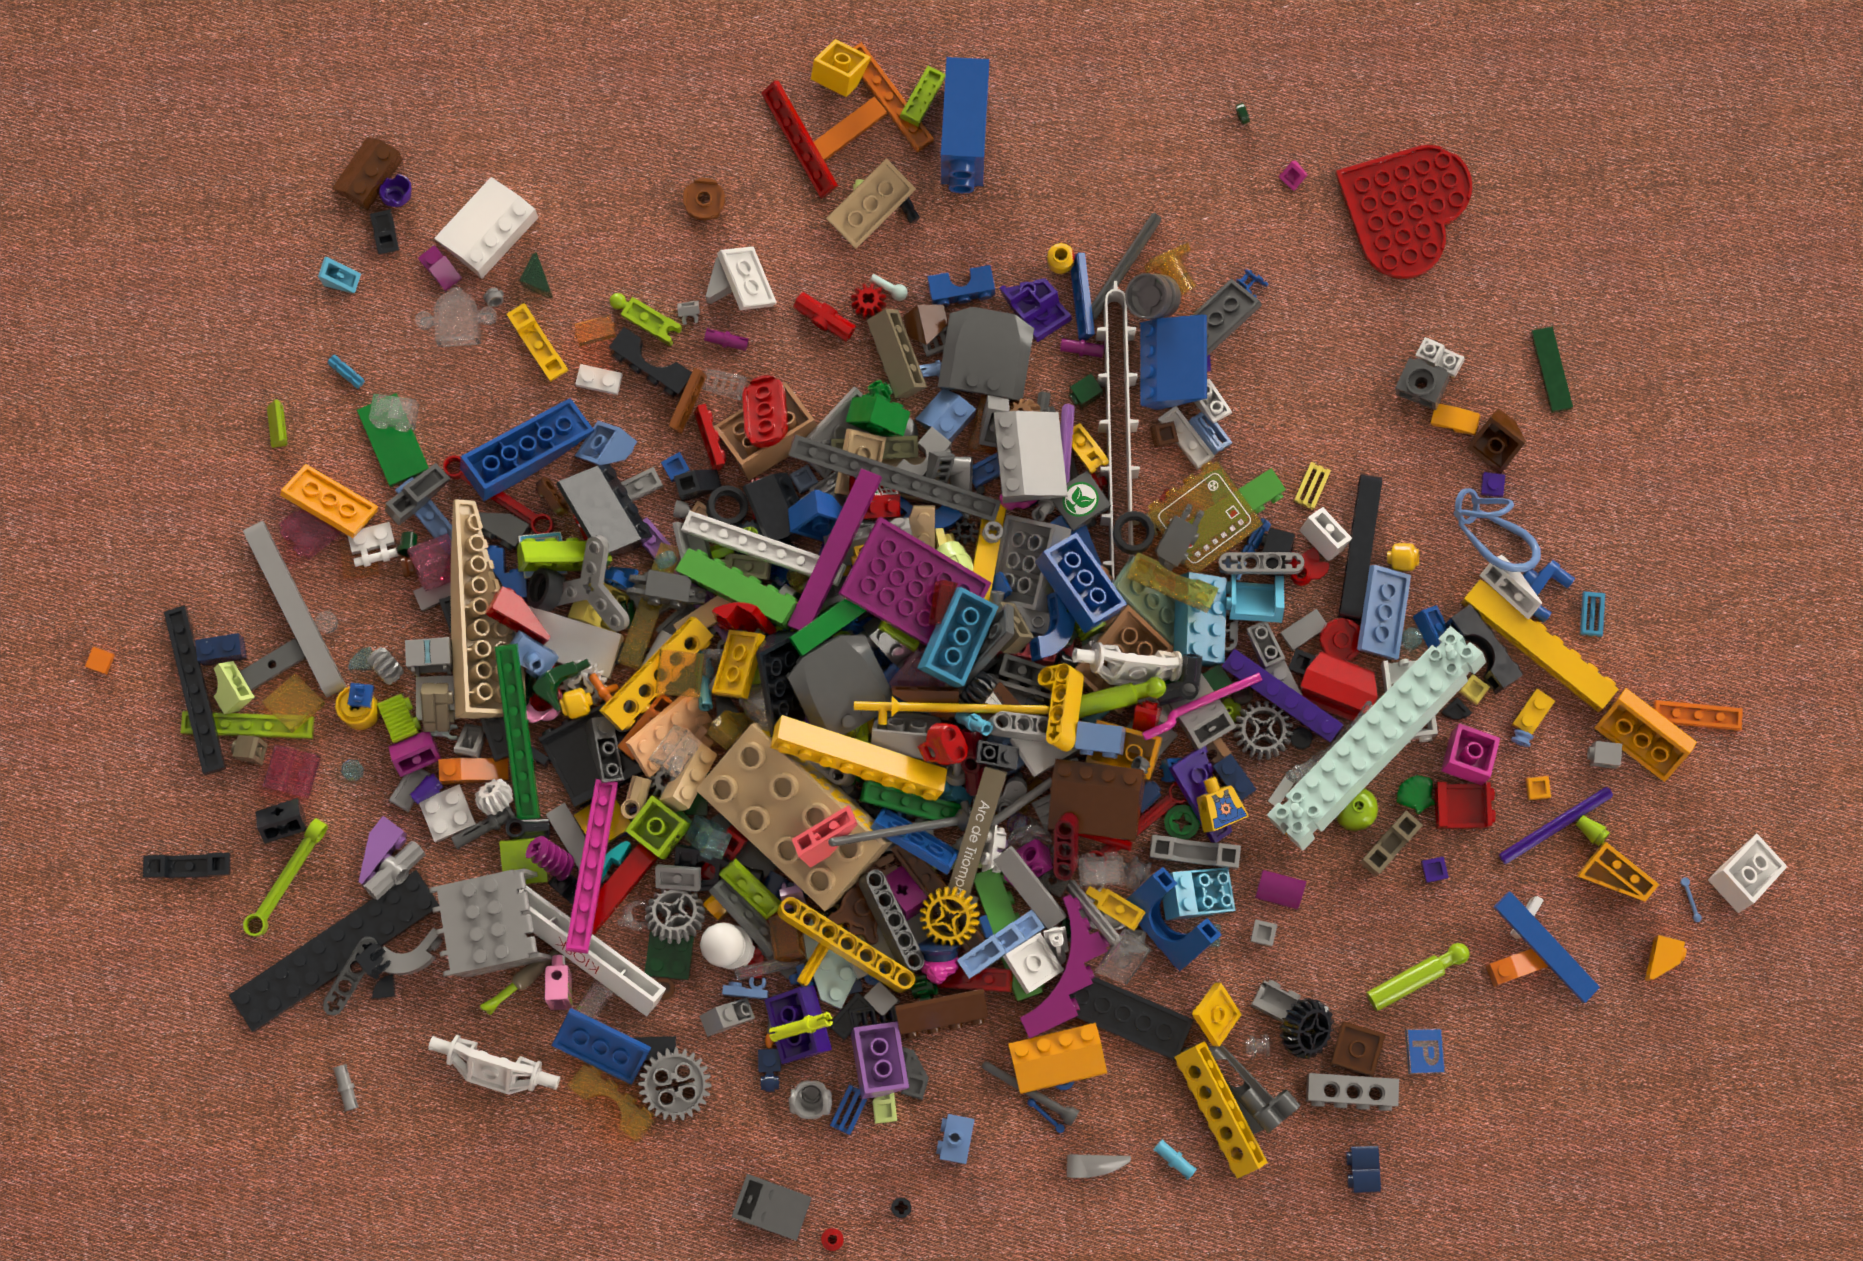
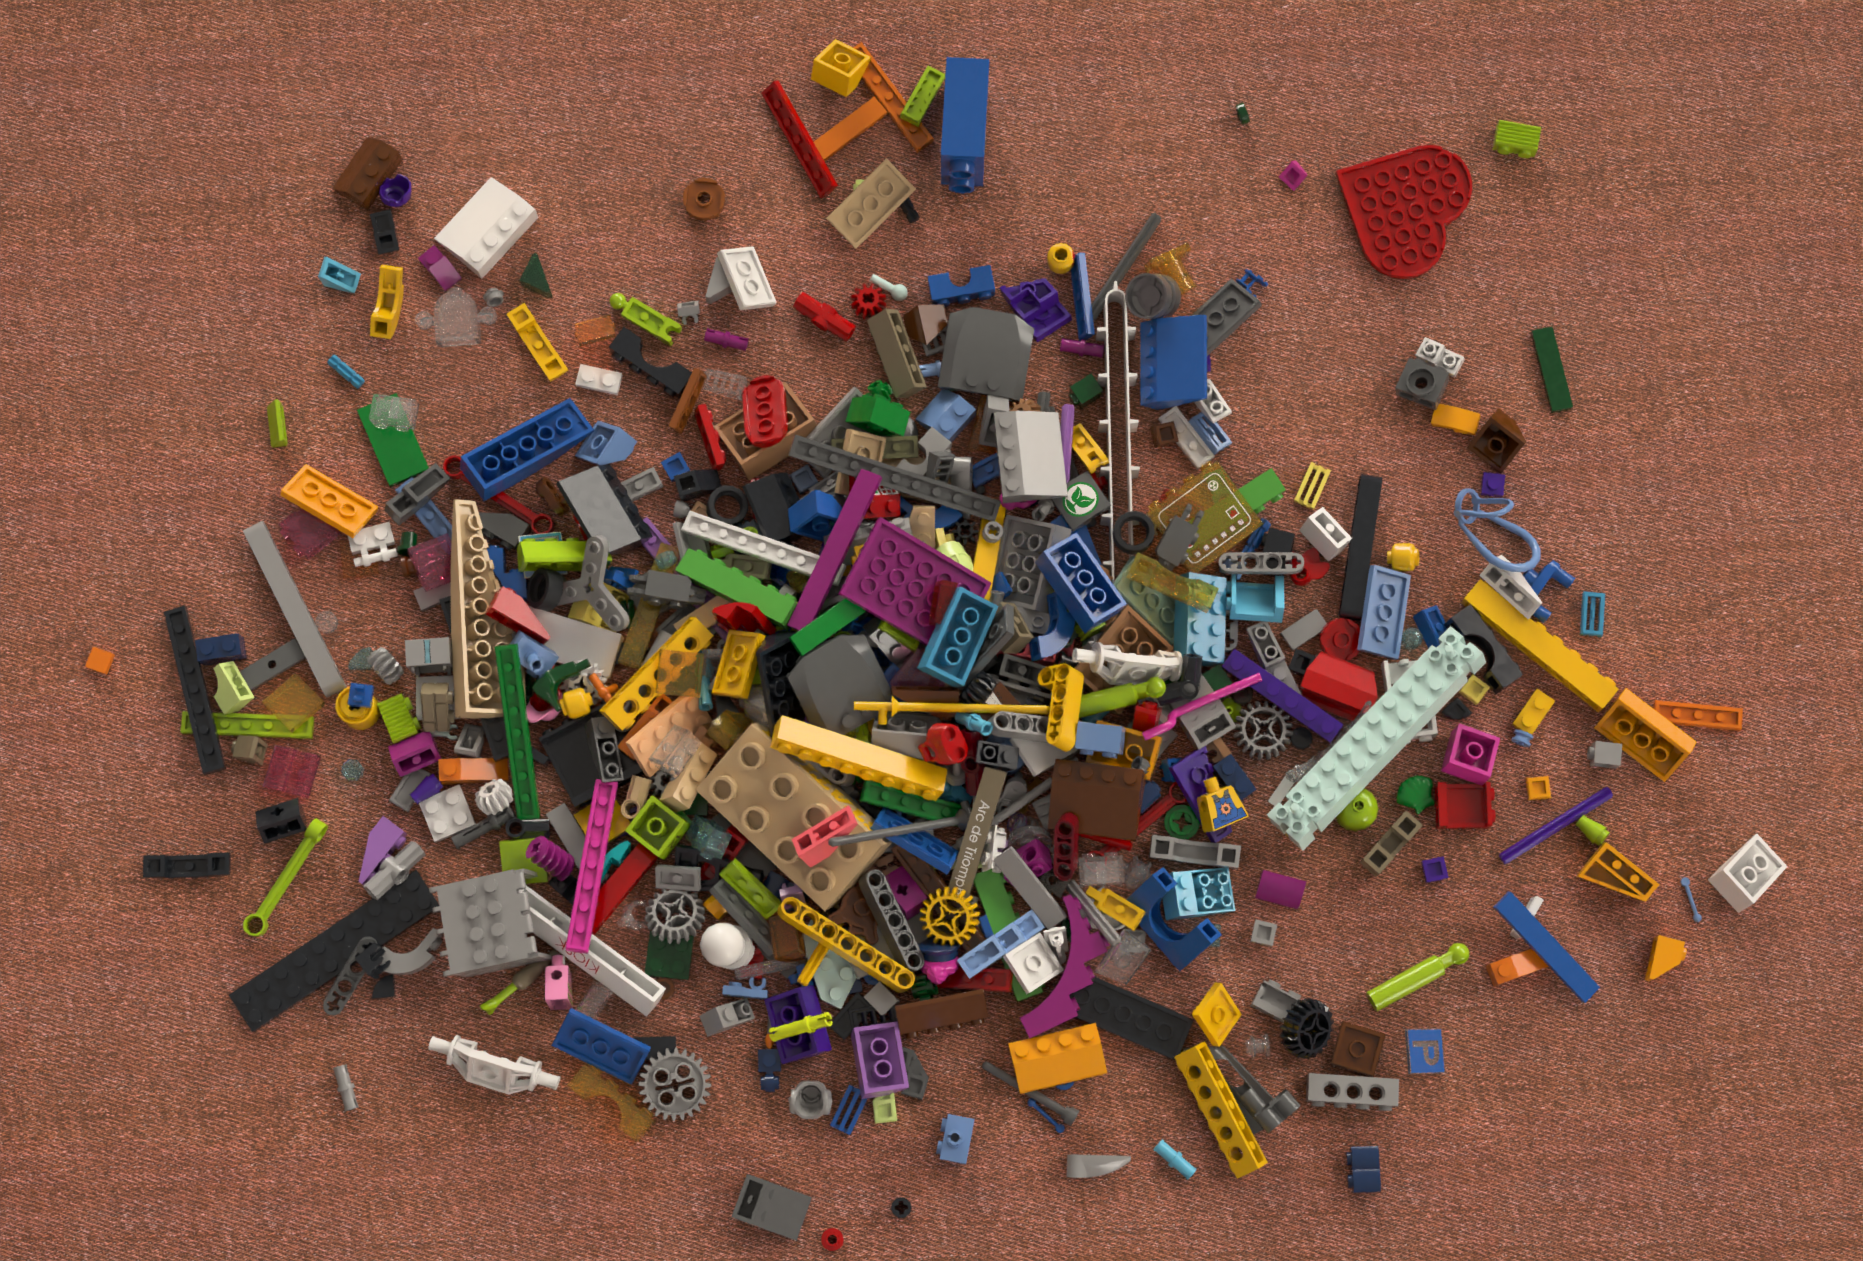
(389, 302): none -> yellow arch
(1516, 139): none -> lime brick

